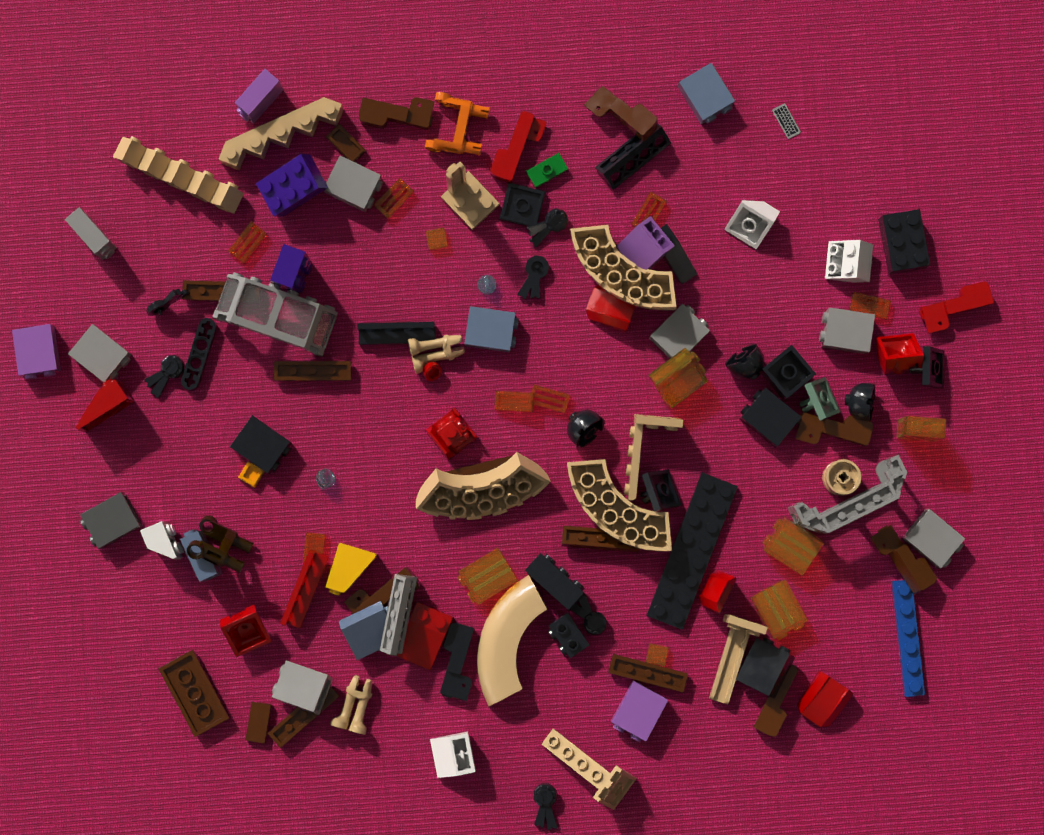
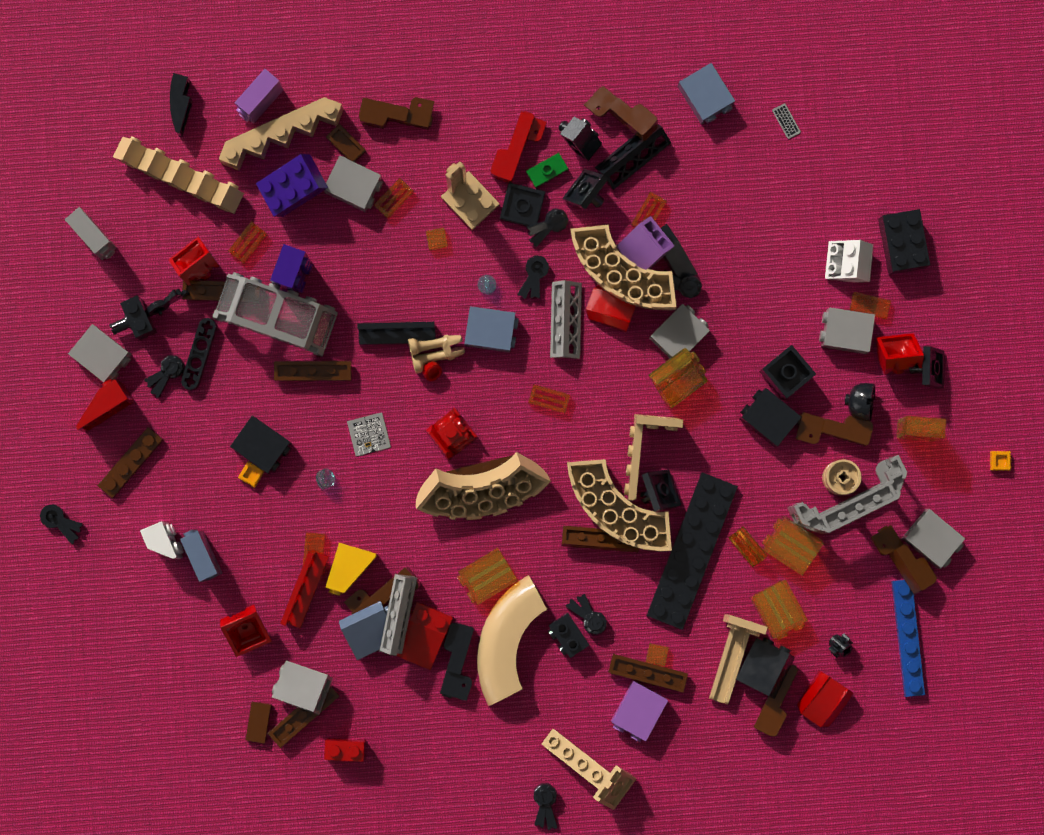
(36, 351): medium lavender brick -> none
(53, 516): none -> black piece
(110, 520): dark grey brick -> none
(130, 462): none -> reddish brown plate
(135, 319): none -> black brick
(179, 102): none -> black slope
(193, 261): none -> red brick
(194, 693): reddish brown plate -> none
(227, 538): dark brown connector -> none
(344, 749): none -> red brick
(357, 724): tan piece -> none
(368, 434): none -> light grey sticker
(453, 755): white slope -> none
(459, 143): orange connector -> none
(514, 401): clear orange tile -> none
(556, 581): black brick -> none
(562, 319): none -> light grey fence
(580, 137): none -> black brick
(583, 426): black cylinder -> none
(586, 190): none -> black tile
(689, 285): none -> black piece
(716, 590): red slope -> none
(747, 363): black cylinder -> none
(747, 546): none -> clear orange tile
(752, 221): white slope -> none
(821, 399): sand green tile -> none
(840, 645): none -> black gear
(970, 298): red piece -> none
(1000, 460): none -> light orange tile

